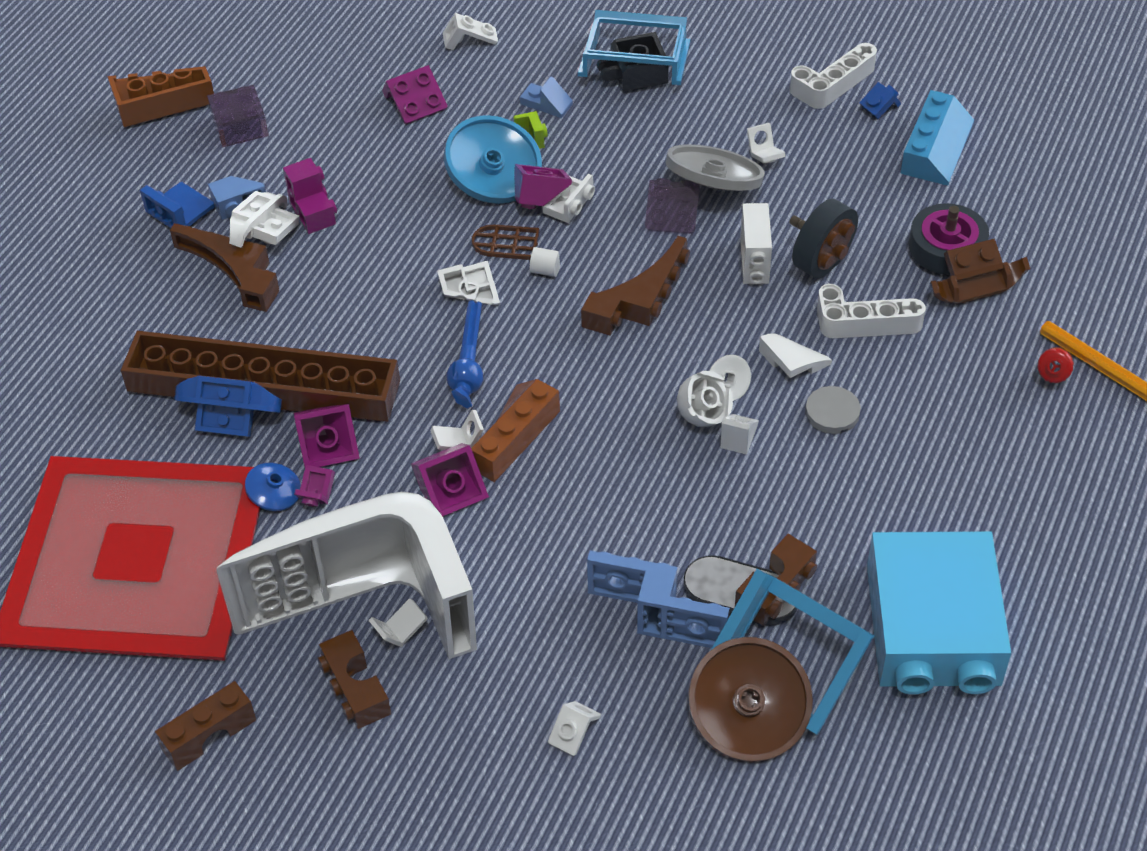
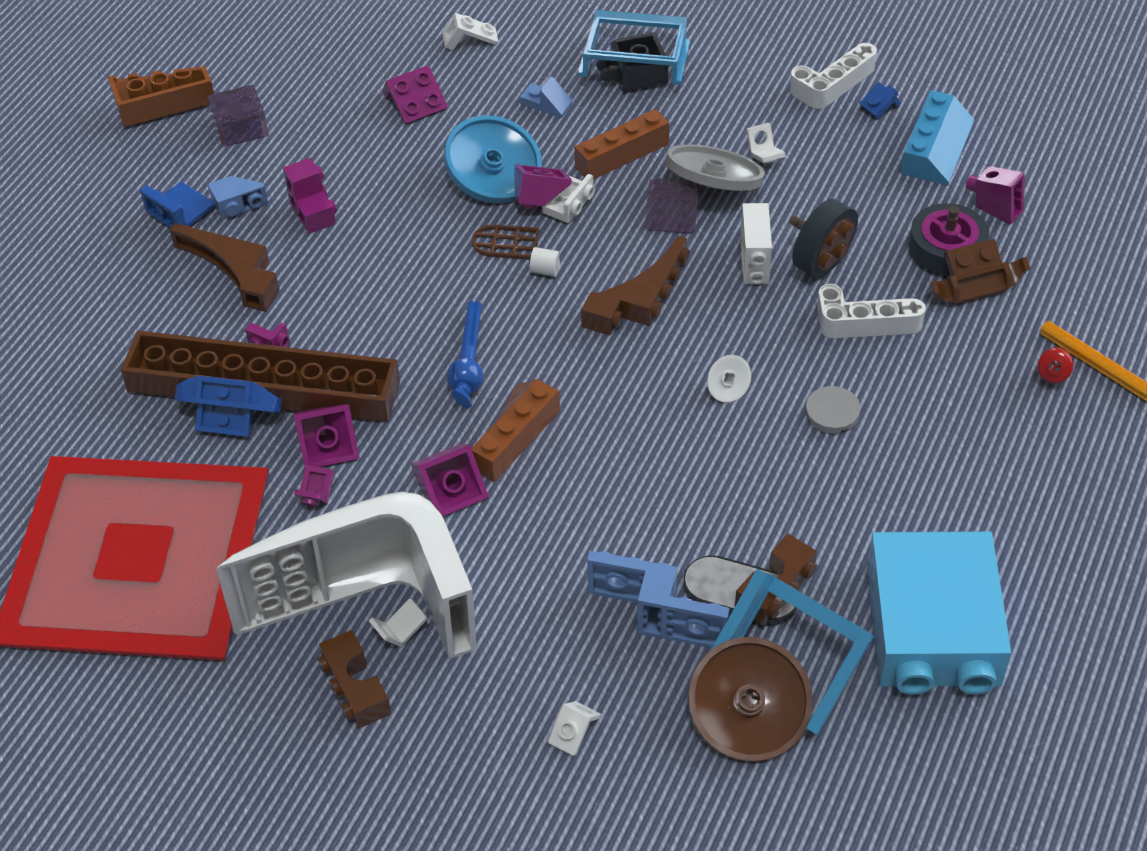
(184, 736): reddish brown arch -> none
(260, 335): none -> magenta bracket
(262, 219): white plate -> none
(268, 494): blue dish -> none
(449, 436): white bracket -> none
(469, 283): white slope -> none
(532, 124): lime bracket -> none
(622, 144): none -> dark orange wedge
(704, 399): white cylinder -> none
(738, 433): white slope -> none
(791, 356): white slope -> none
(999, 192): none -> magenta torso

